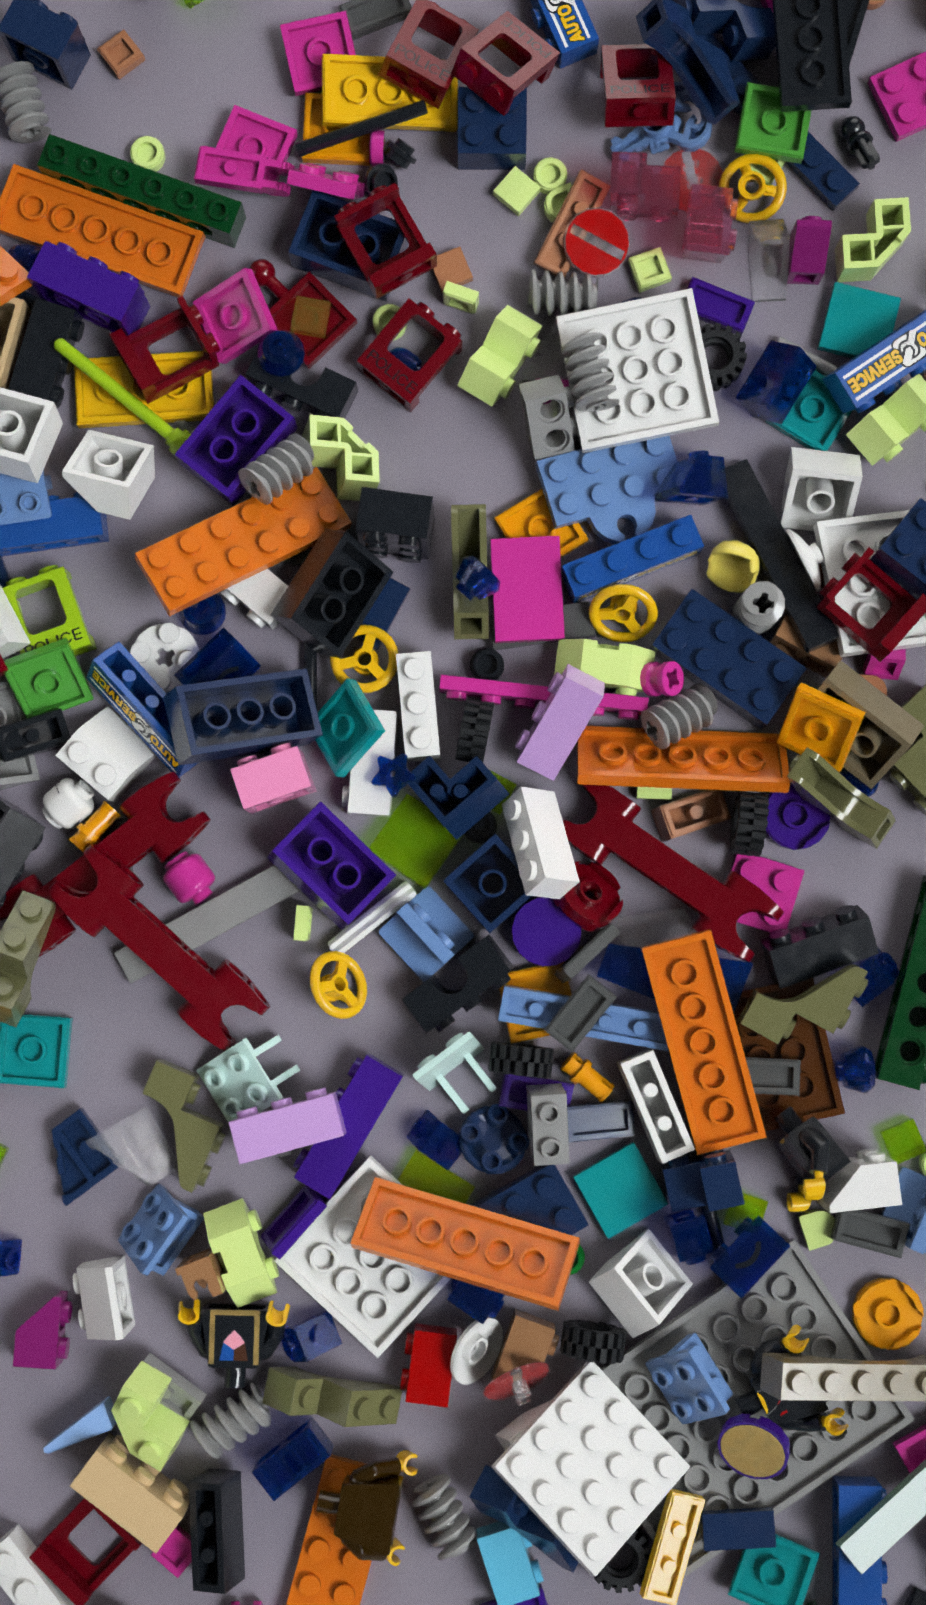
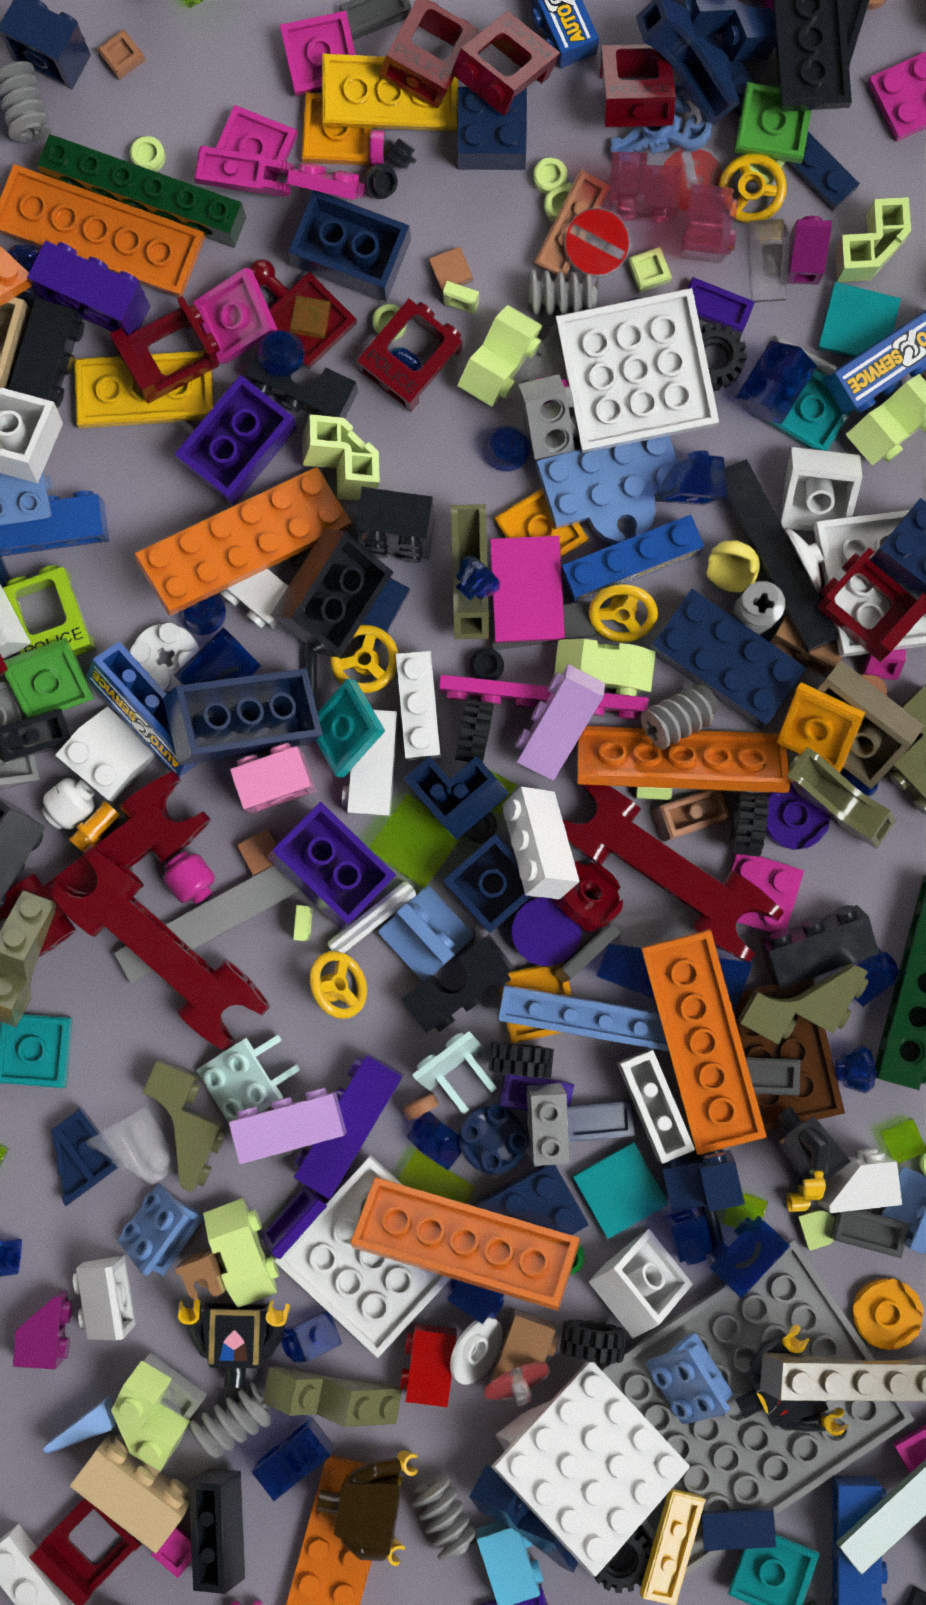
(111, 472): white slope -> none
(174, 437): lime piece -> none
(256, 851): none -> nougat tile
(278, 469): light grey piece -> none
(361, 128): black bar -> none
(400, 269): dark red window -> none
(400, 780): clear blue plate -> none
(420, 1106): none -> nougat tile
(509, 457): none -> clear blue cone
(516, 191): yellowish green tile -> none
(580, 1013): dark grey tile -> none
(582, 1073): light orange pin -> none
(587, 373): light grey piece -> none
(662, 678): dark pink wheel -> none
(754, 1446): pearl gold tile -> none
(858, 141): black axle -> none

